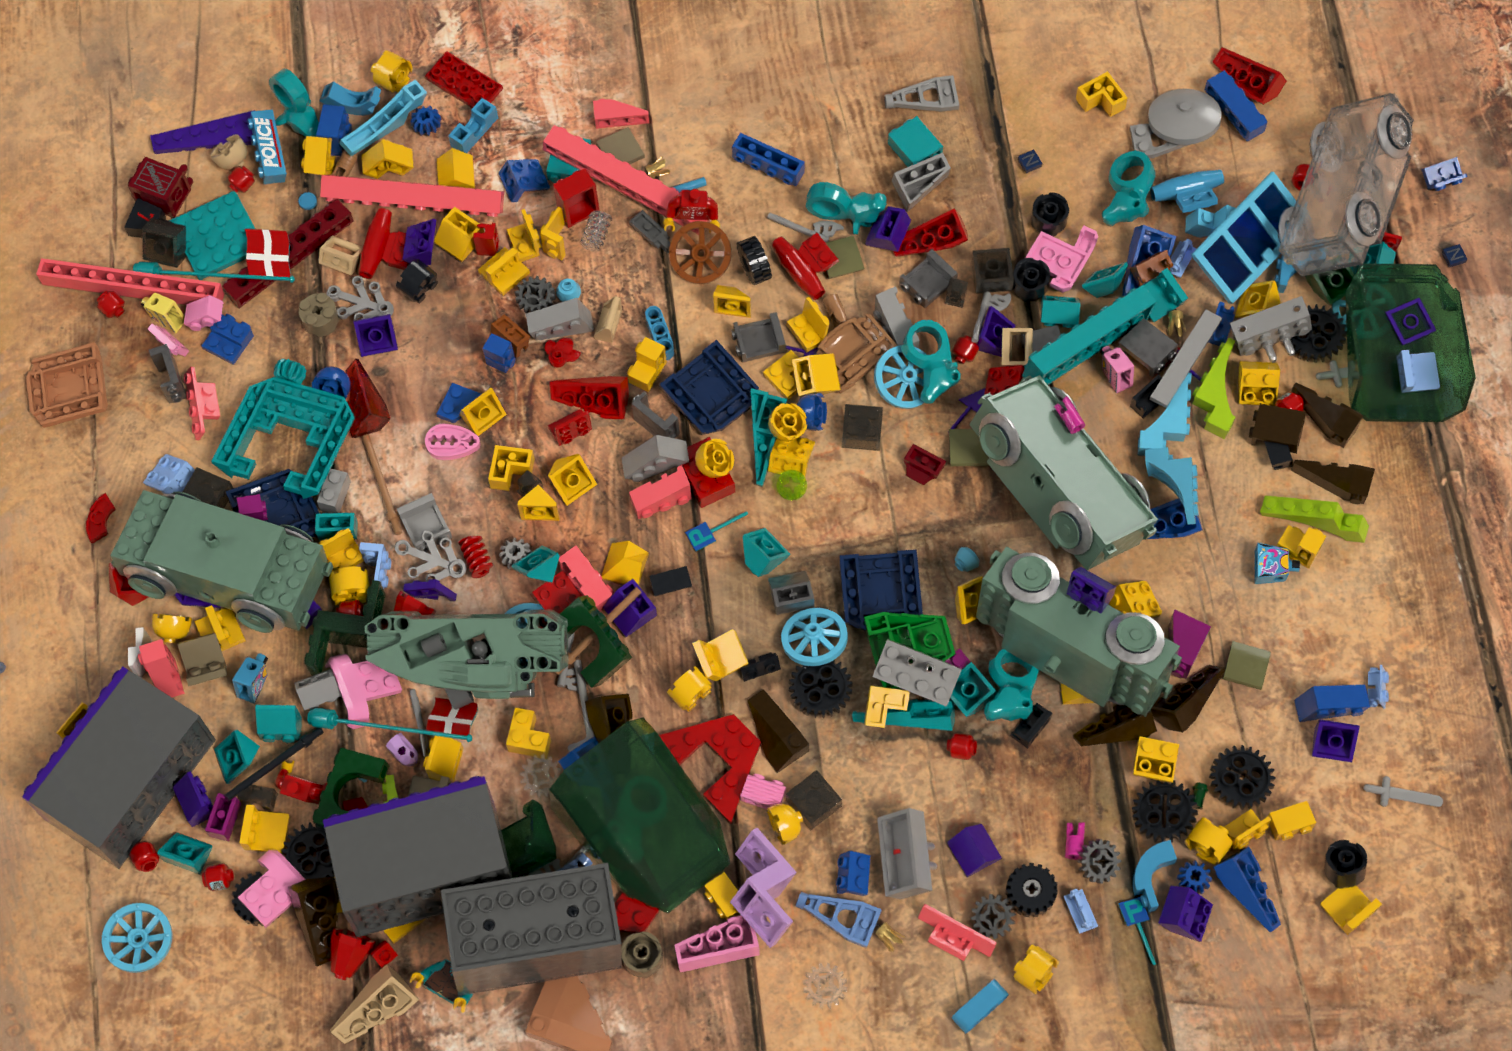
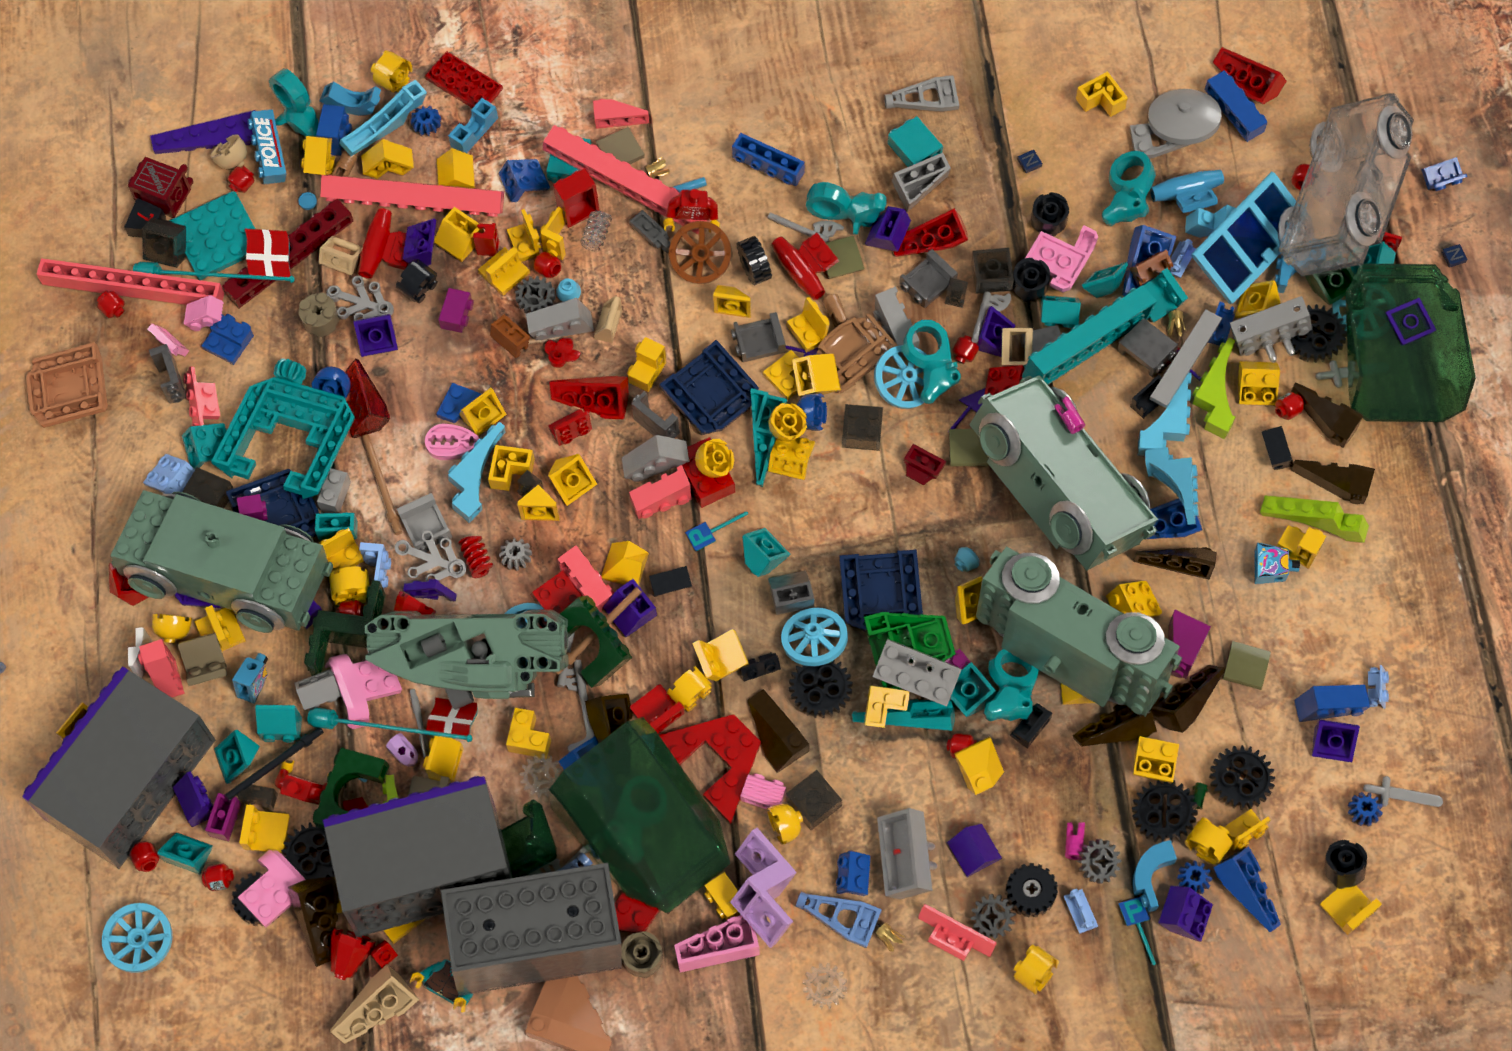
(97, 519): red tile -> none
(158, 307): light yellow torso -> none
(202, 442): none -> teal bracket
(455, 310): none -> magenta brick
(468, 473): none -> medium azure arch
(499, 353): blue piece -> none
(538, 564): teal slope -> none
(547, 265): none -> red head
(658, 708): none -> red bracket
(659, 325): dark azure beam -> none
(799, 490): clear neon green gear -> none
(980, 765): none -> yellow slope
(980, 1006): dark azure beam -> none
(1090, 590): dark purple slope -> none
(1117, 368): bright pink torso -> none
(1189, 561): none -> dark brown wedge
(1278, 426): dark brown panel -> none
(1291, 821): yellow brick -> none
(1368, 816): none -> blue gear
(1417, 371): light blue bracket -> none

